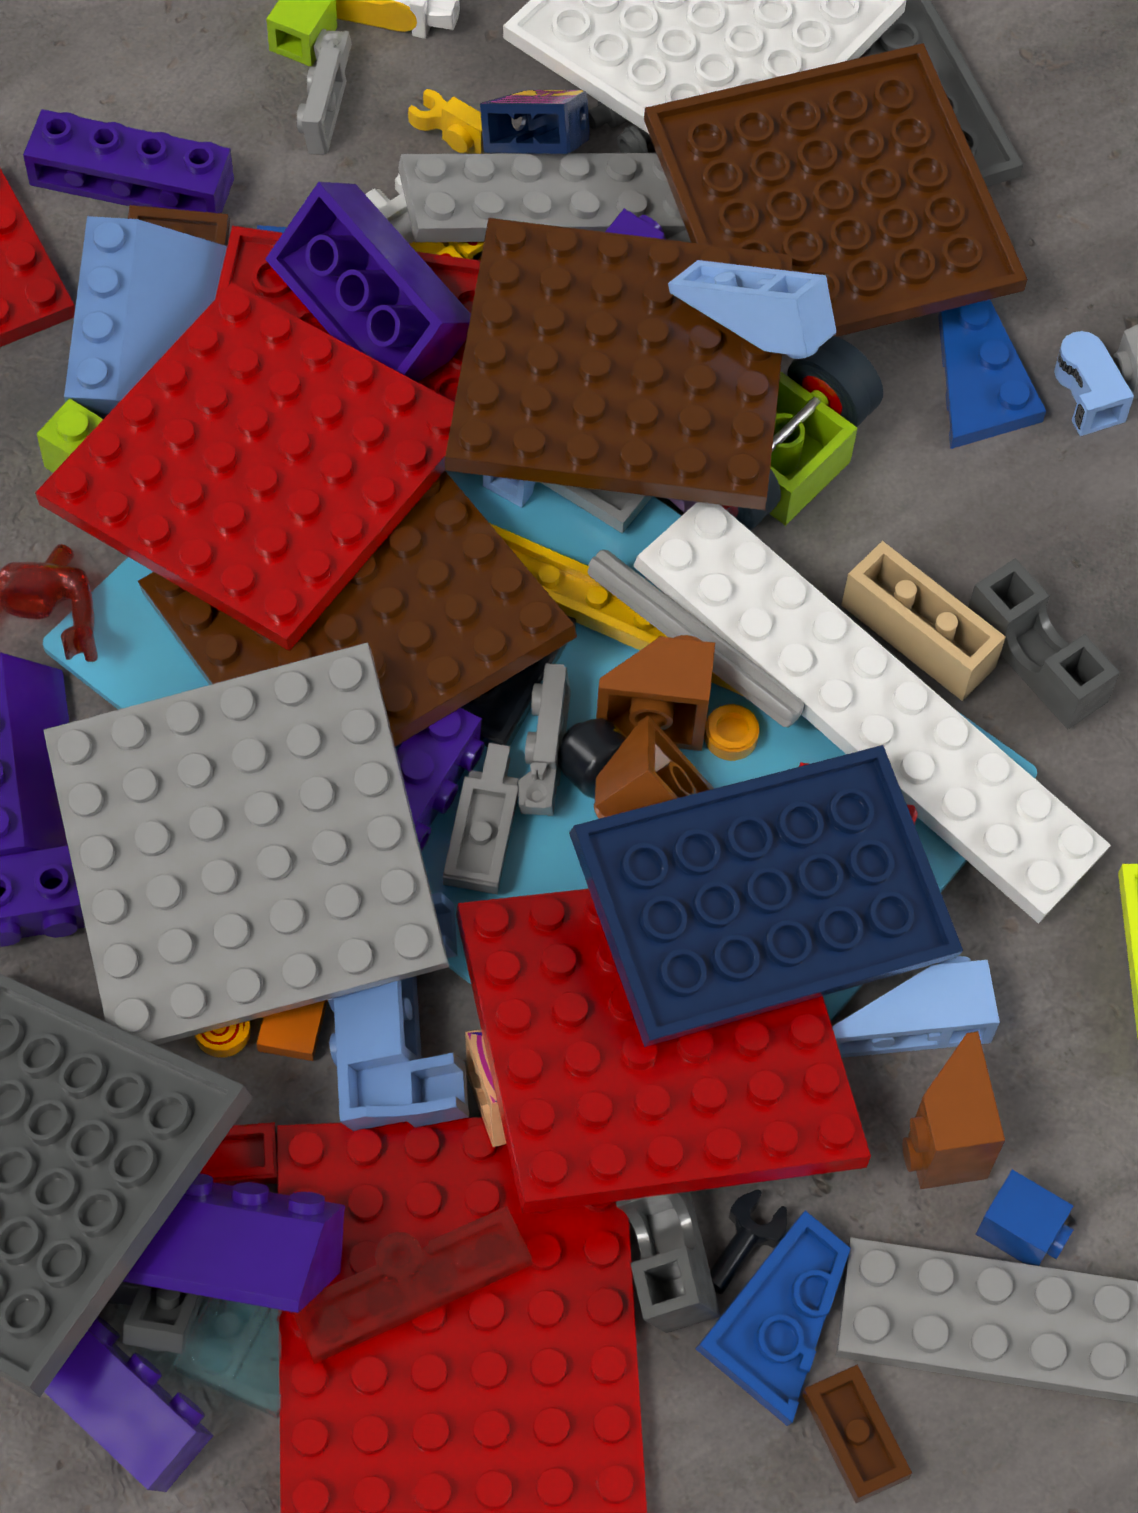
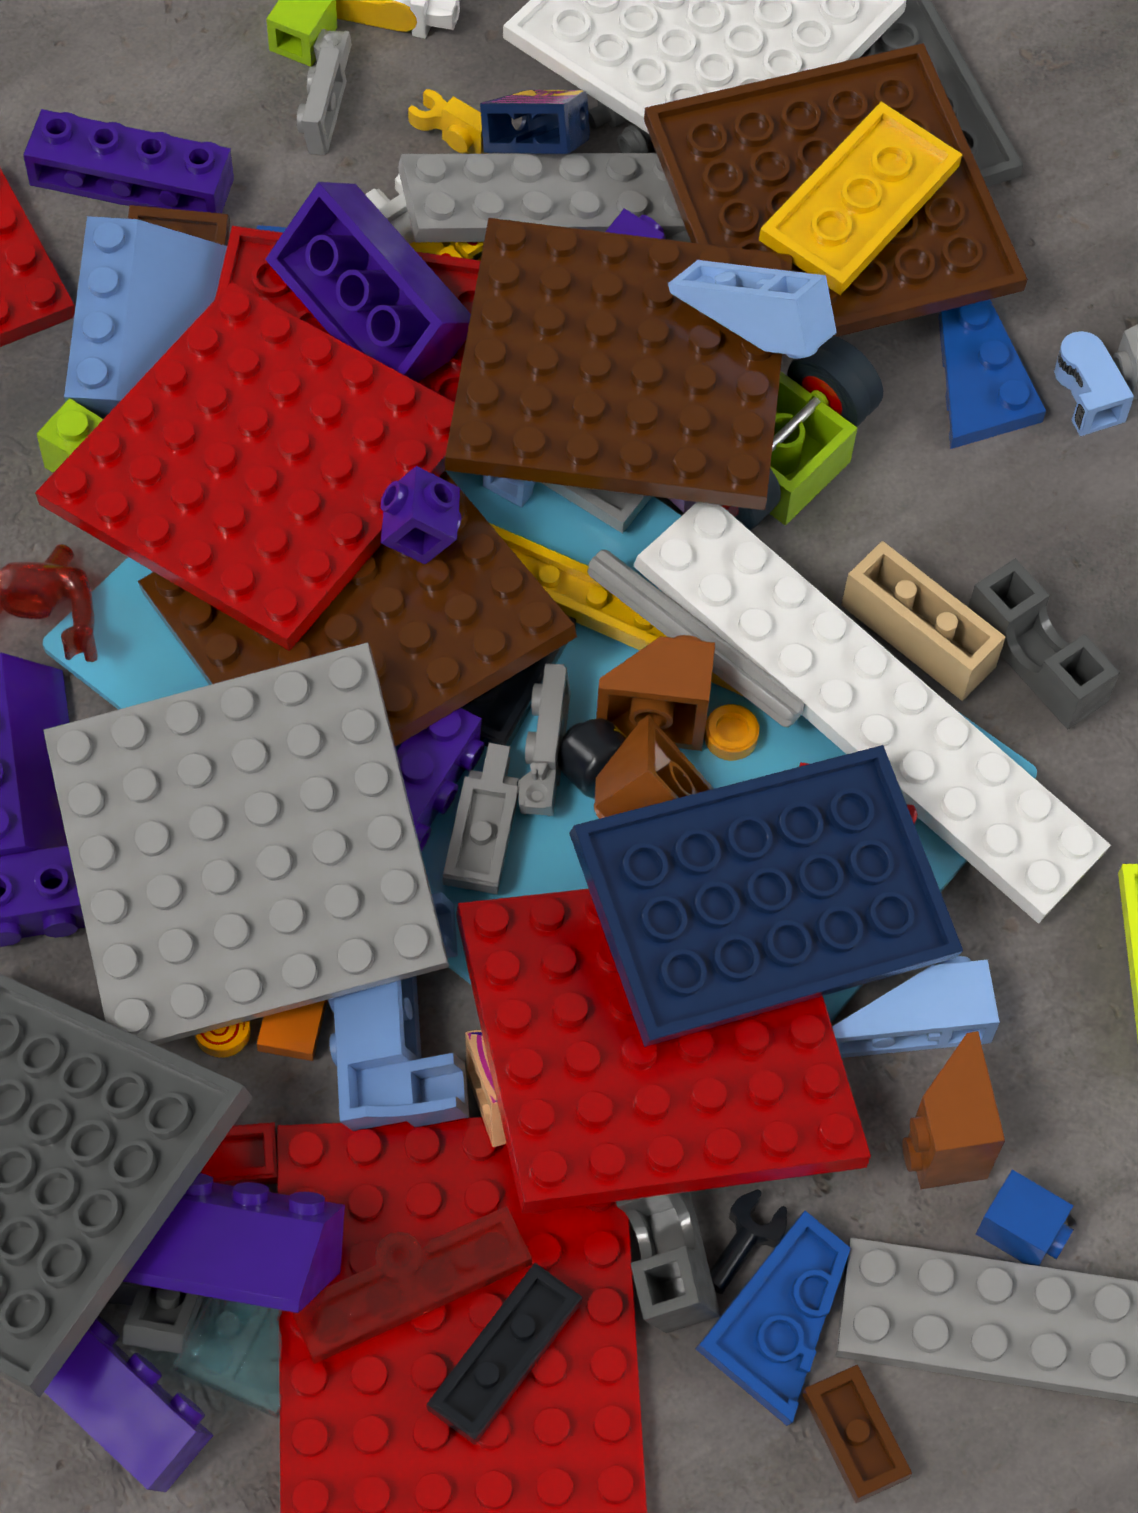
(420, 515): none -> dark purple brick
(504, 1353): none -> black tile
(860, 197): none -> yellow plate

